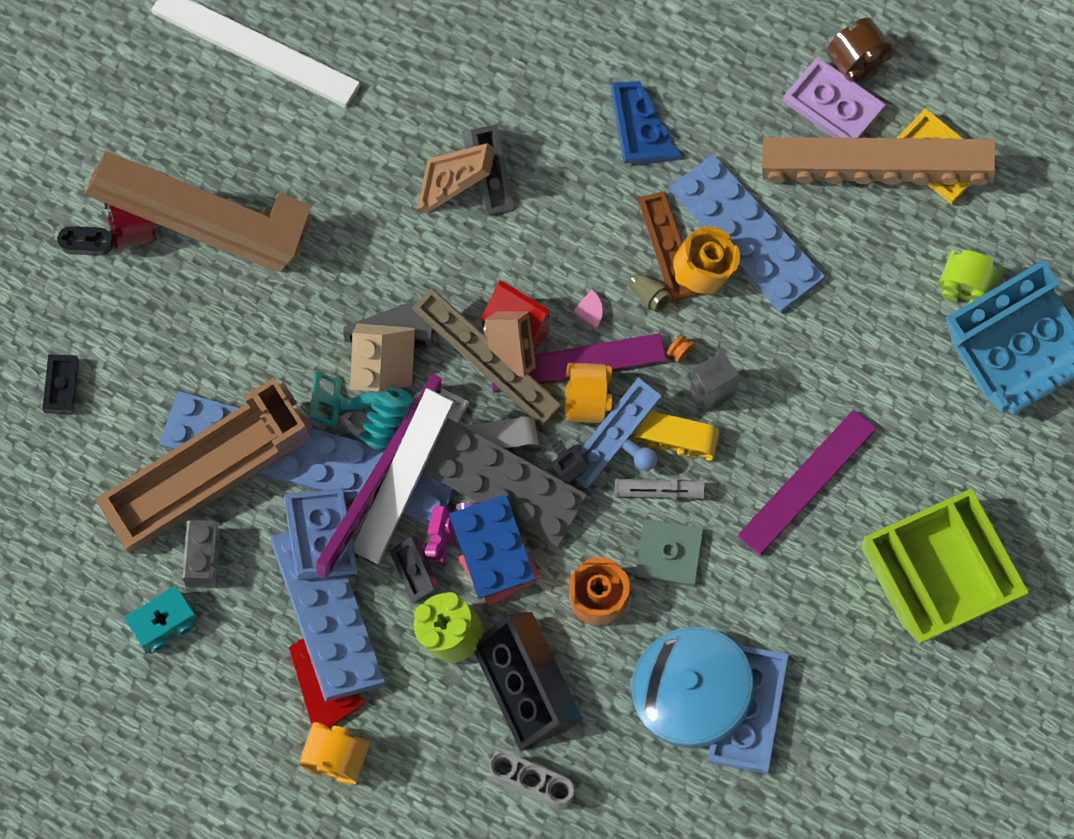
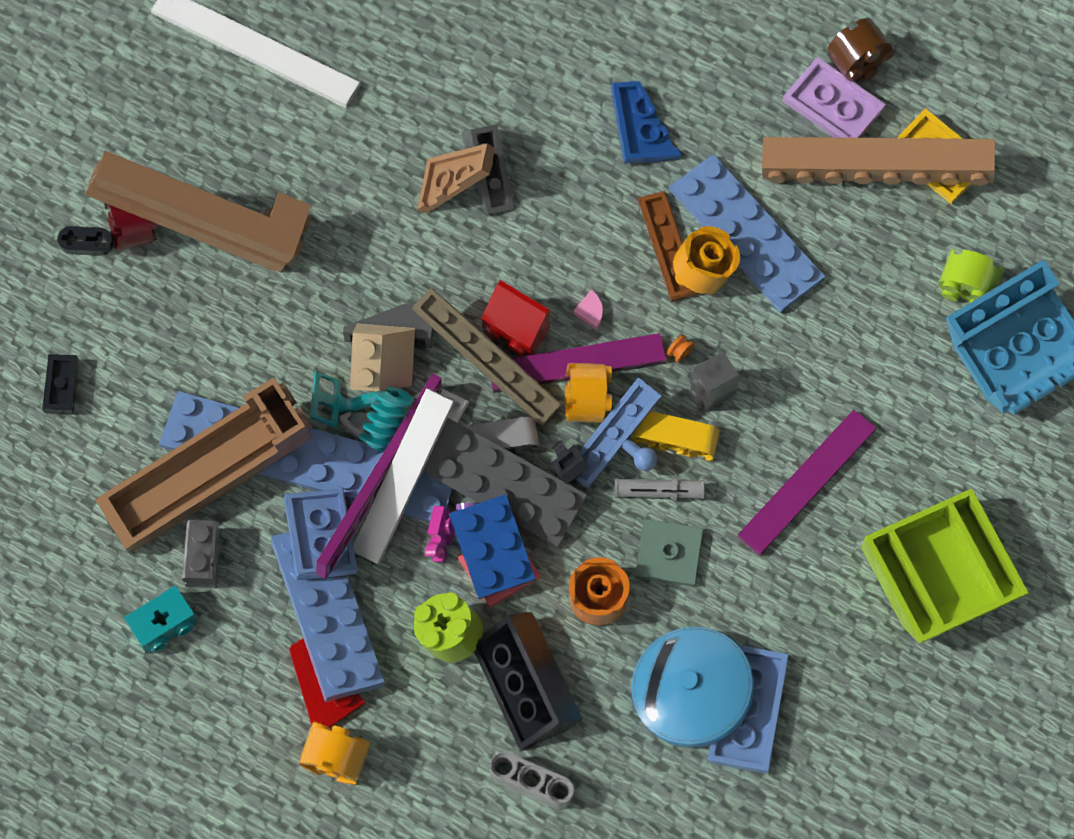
(414, 569): black plate -> none
(511, 340): medium nougat slope -> none
(651, 293): olive cone -> none

